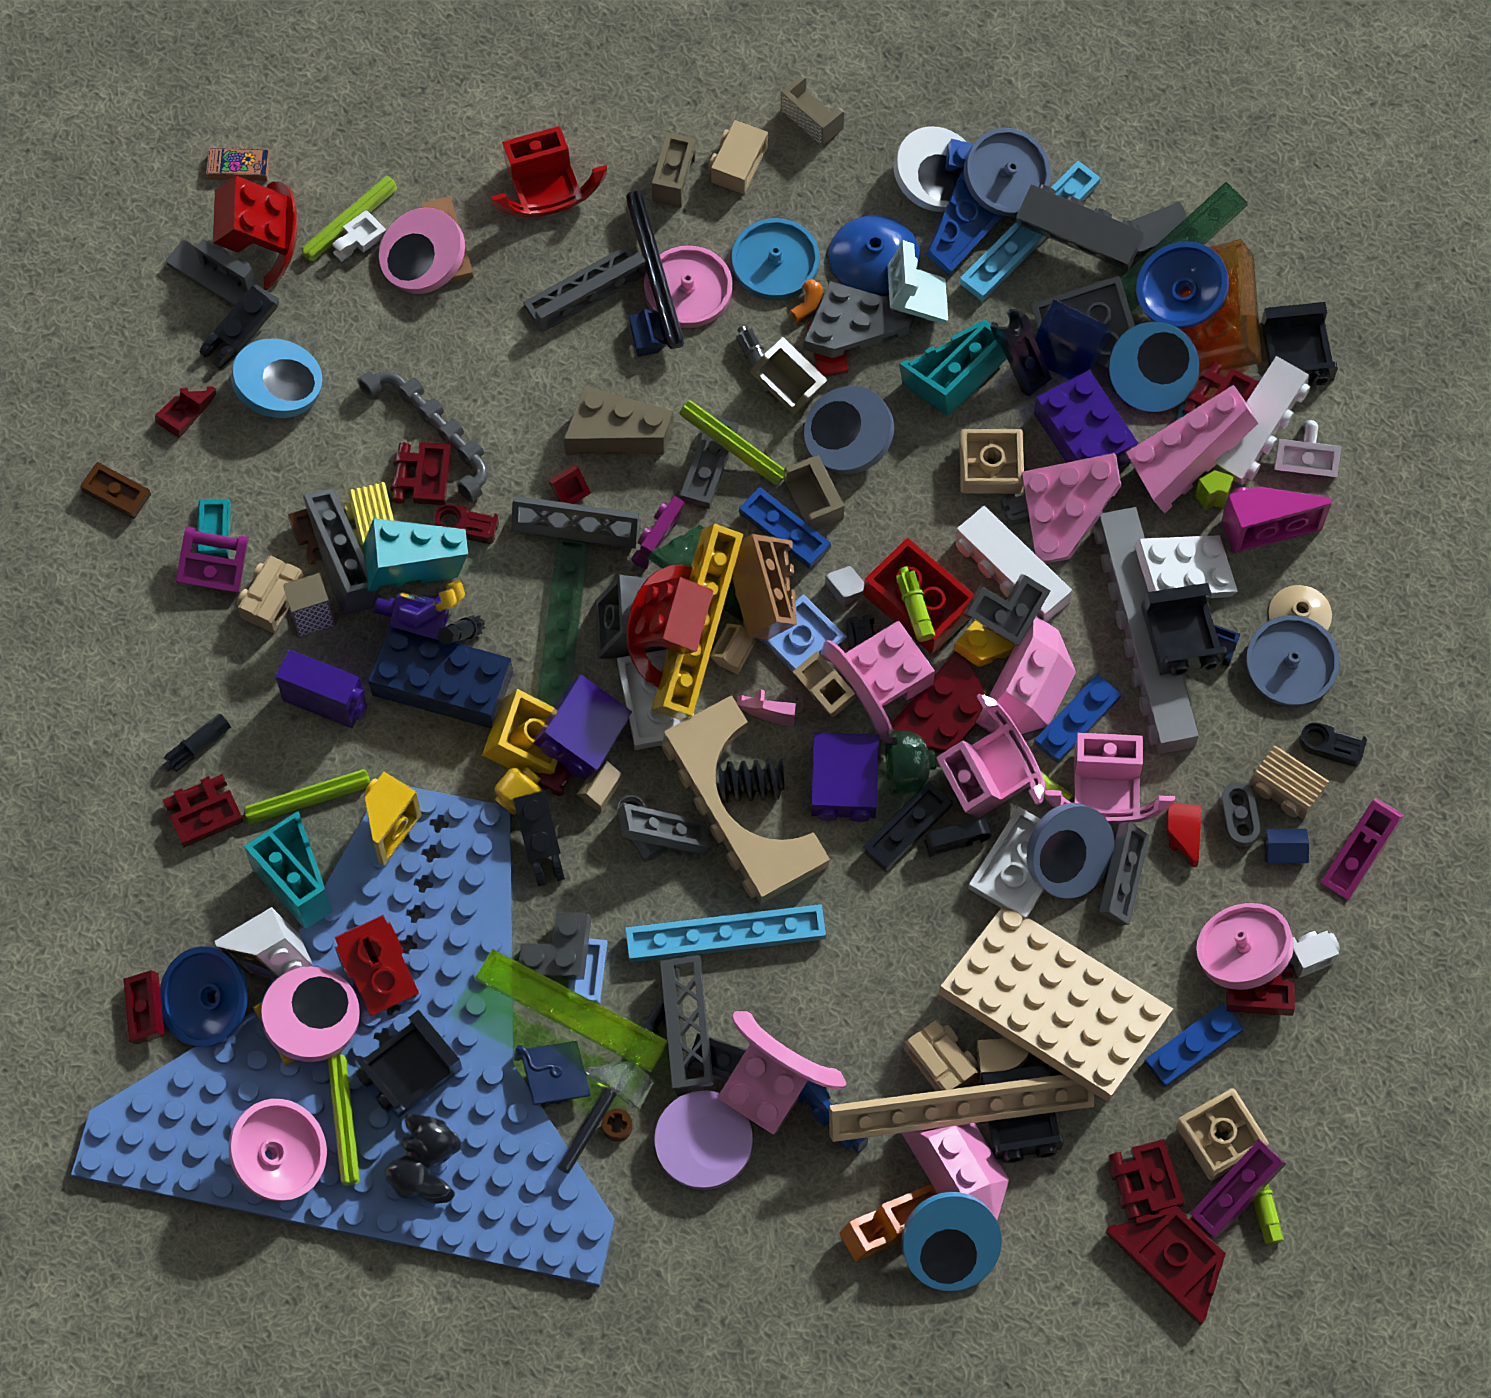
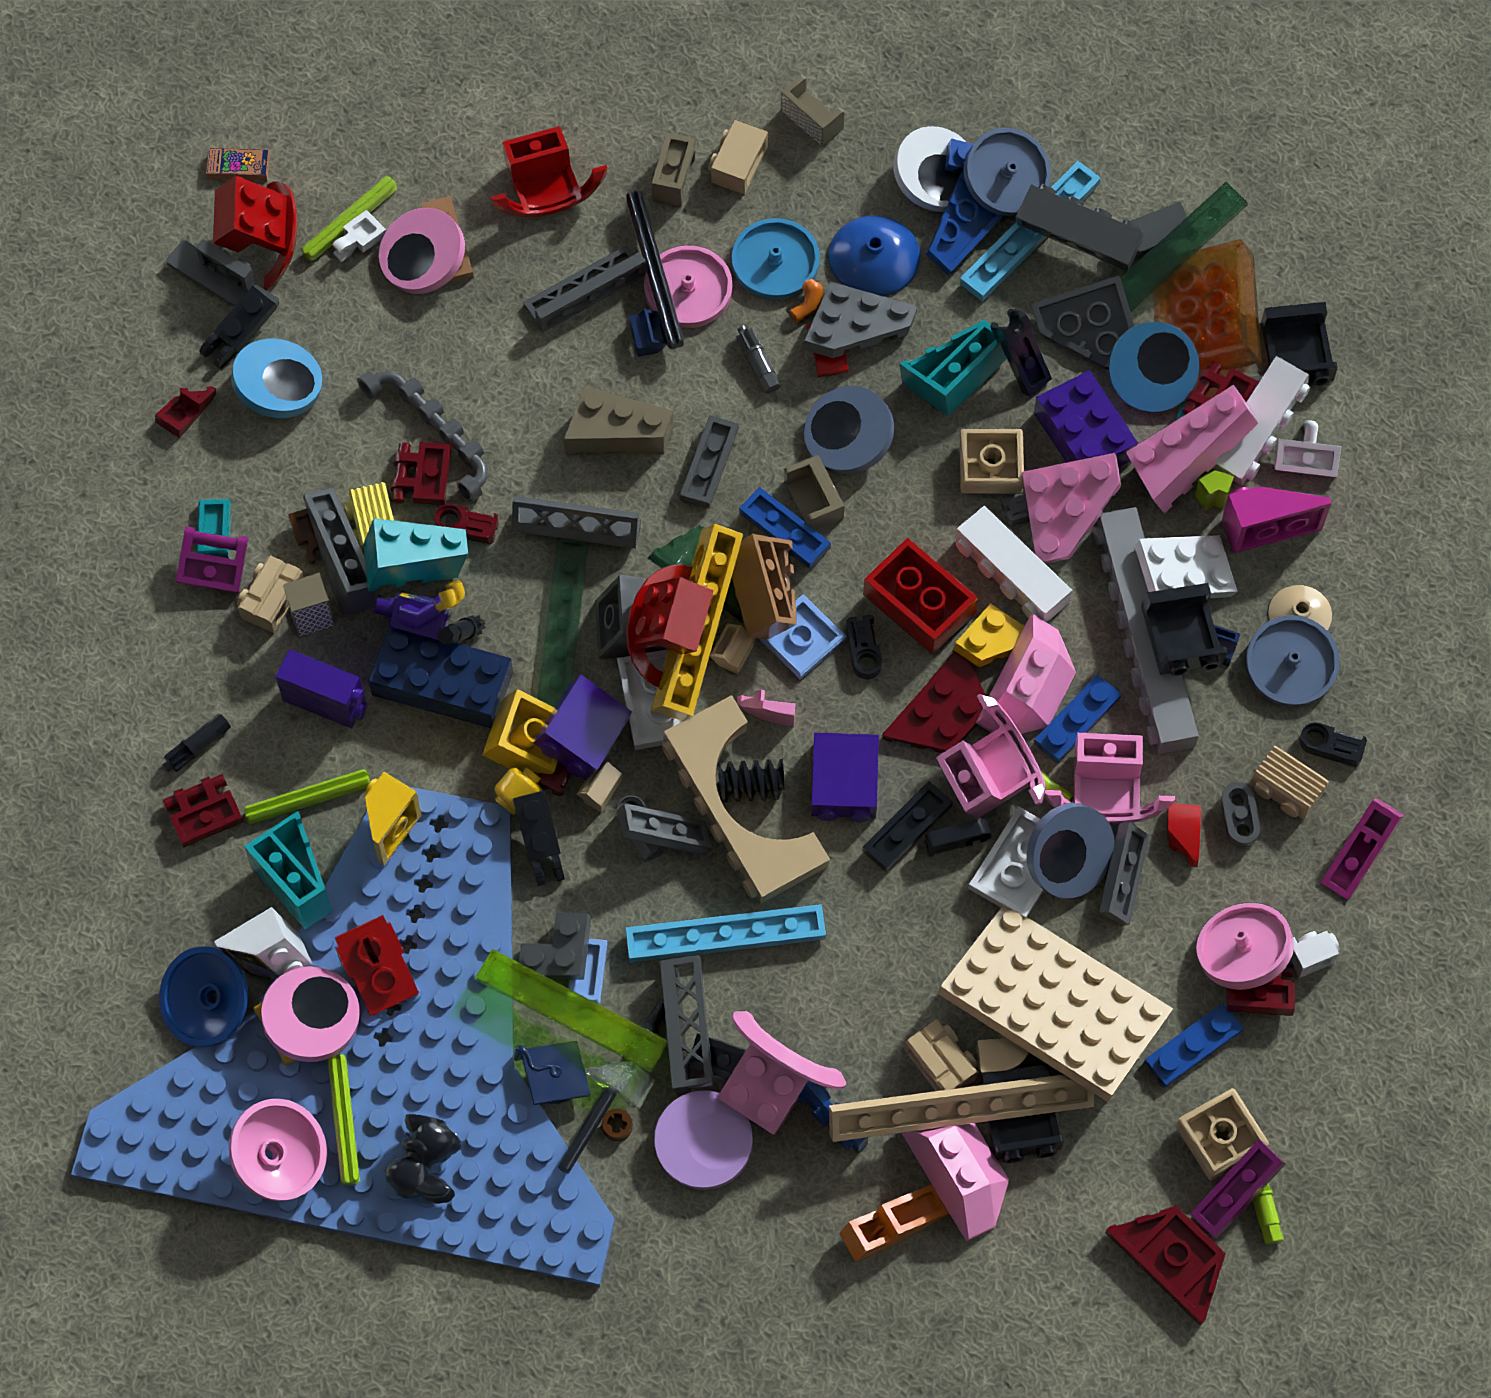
(115, 490): reddish brown plate -> none
(143, 1007): dark red plate -> none
(408, 1066): black panel -> none
(569, 485): dark red tile -> none
(650, 539): magenta plate -> none
(732, 442): lime axle -> none
(788, 375): dark tan panel -> none
(825, 684): tan brick -> none
(845, 585): slope -> none
(882, 671): bright pink piece -> none
(908, 761): clear green cylinder -> none
(914, 289): light aqua bracket -> none
(915, 604): lime piece -> none
(951, 1241): dark azure piece -> none
(1011, 616): dark grey plate -> none
(1070, 340): clear blue slope -> none
(1156, 1177): dark red plate -> none
(1181, 269): blue dish -> none
(1286, 846): dark blue piece -> none

